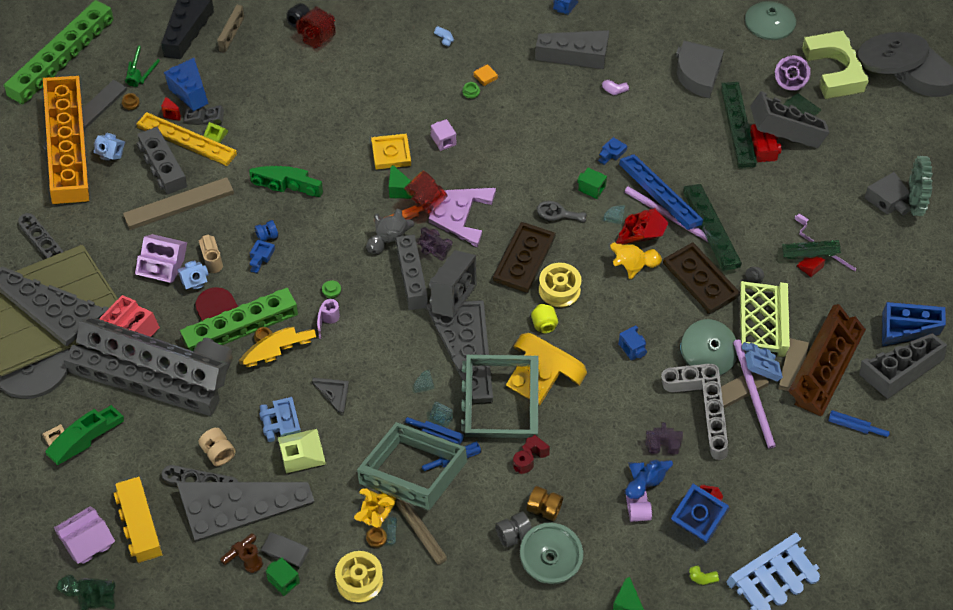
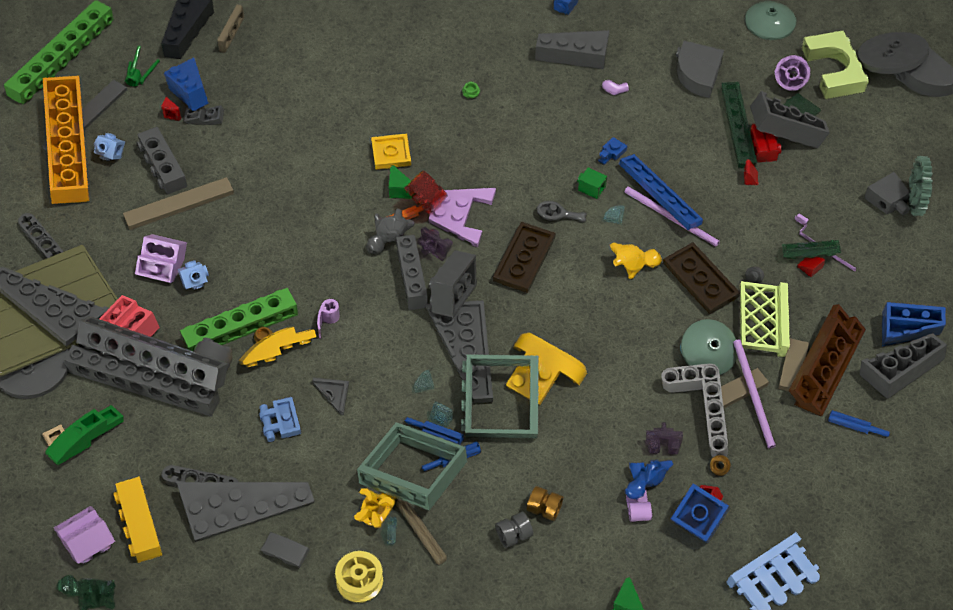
(130, 101): pearl gold plate -> none
(188, 139): yellow tile -> none
(211, 254): tan piece -> none
(214, 302): dark red tile -> none
(215, 132): lime slope -> none
(217, 446): tan wheel -> none
(247, 552): reddish brown piece -> none
(260, 252): blue plate -> none
(266, 231): blue wheel -> none
(281, 177): green slope -> none
(282, 576): green brick -> none
(296, 13): black head -> none
(301, 451): yellowish green slope -> none
(316, 27): clear red brick -> none
(331, 289): bright green plate -> none
(376, 537): pearl gold plate -> none
(443, 134): lavender brick -> none
(448, 38): light blue arm -> none
(485, 75): light orange tile -> none
(523, 460): dark red leg -> none
(544, 318): neon yellow head -> none
(552, 541): sand green dish -> none
(559, 284): light yellow wheel -> none
(632, 343): blue brick -> none
(642, 227): red slope -> none
(701, 578): lime arm -> none
(712, 227): clear green plate -> none
(714, 465): none -> pearl gold plate
(750, 174): none -> red slope
(762, 361): medium blue plate -> none

